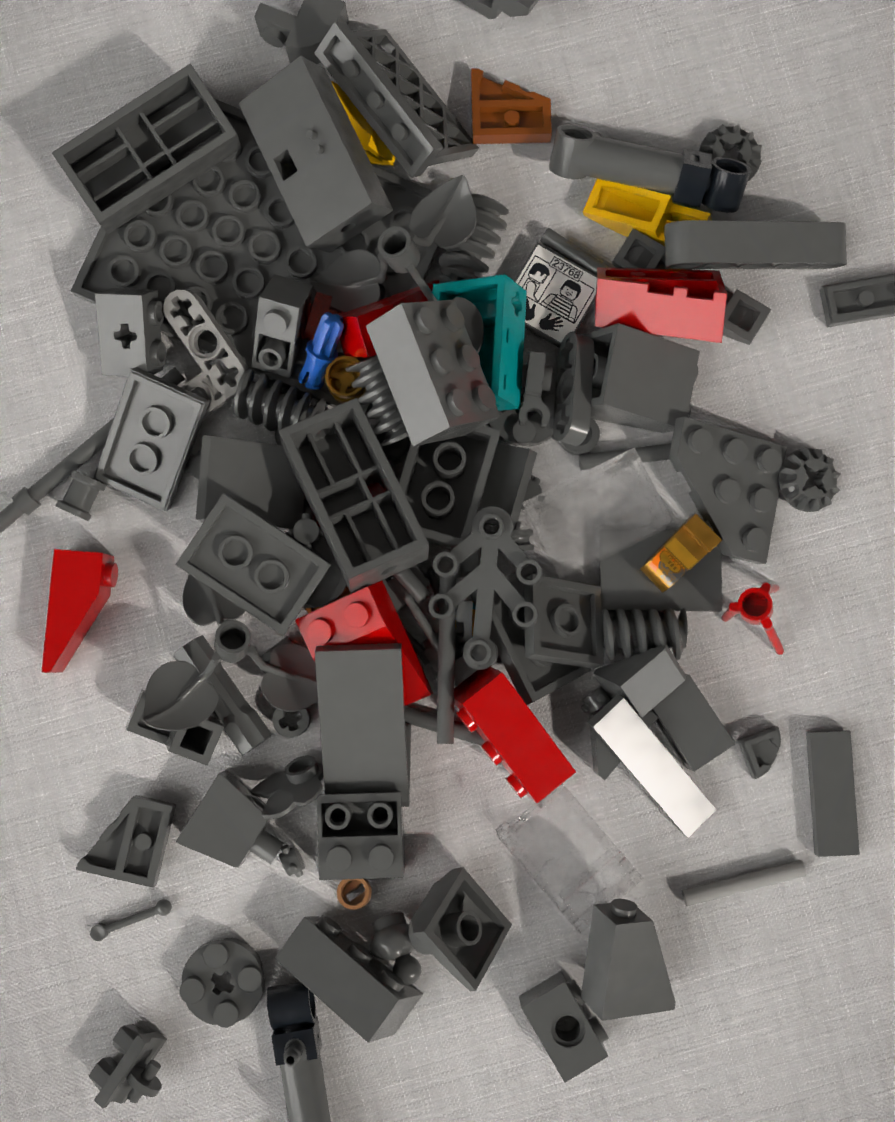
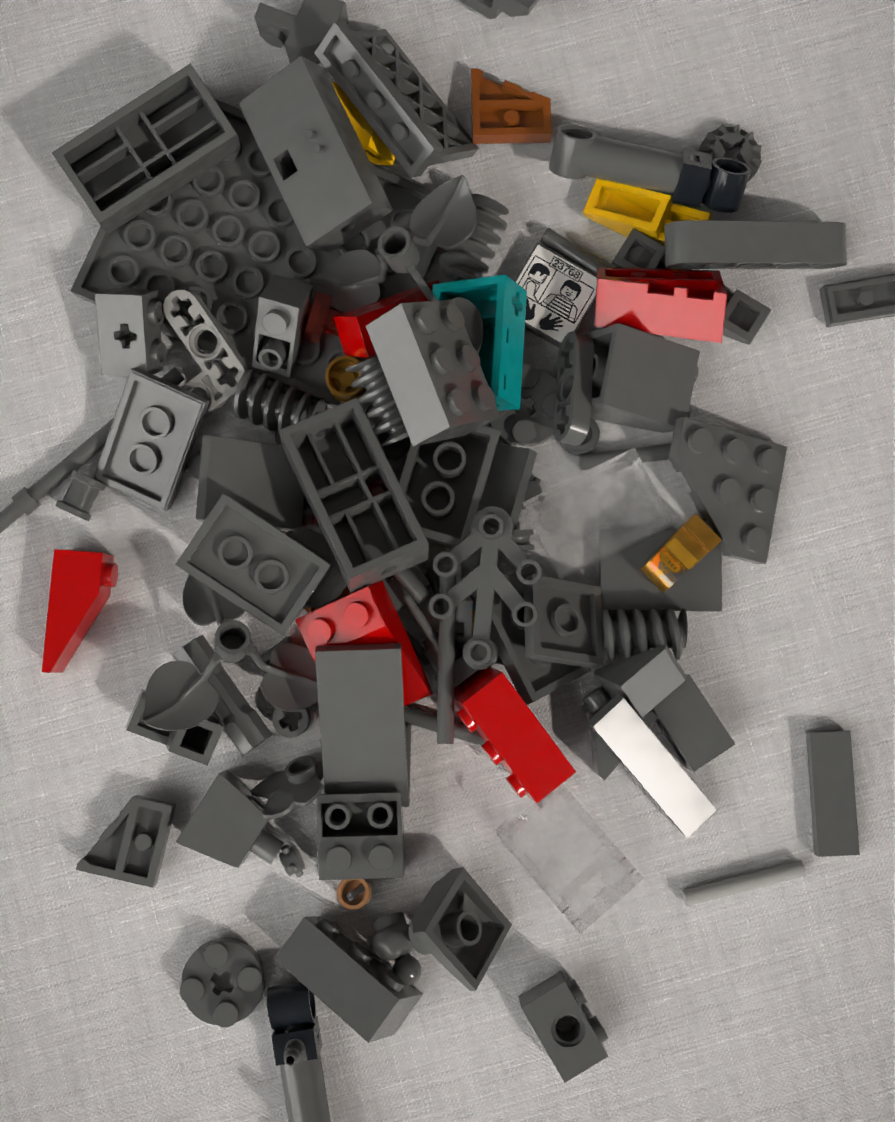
(101, 930): dark grey hinge -> none
(134, 1072): dark grey hips -> none
(306, 531): dark grey piece -> none
(321, 350): blue axle -> none
(537, 379): dark grey plate -> none
(624, 964): dark grey slope -> none
(757, 608): red plant -> none
(760, 750): dark grey tile -> none
(793, 479): dark grey gear -> none

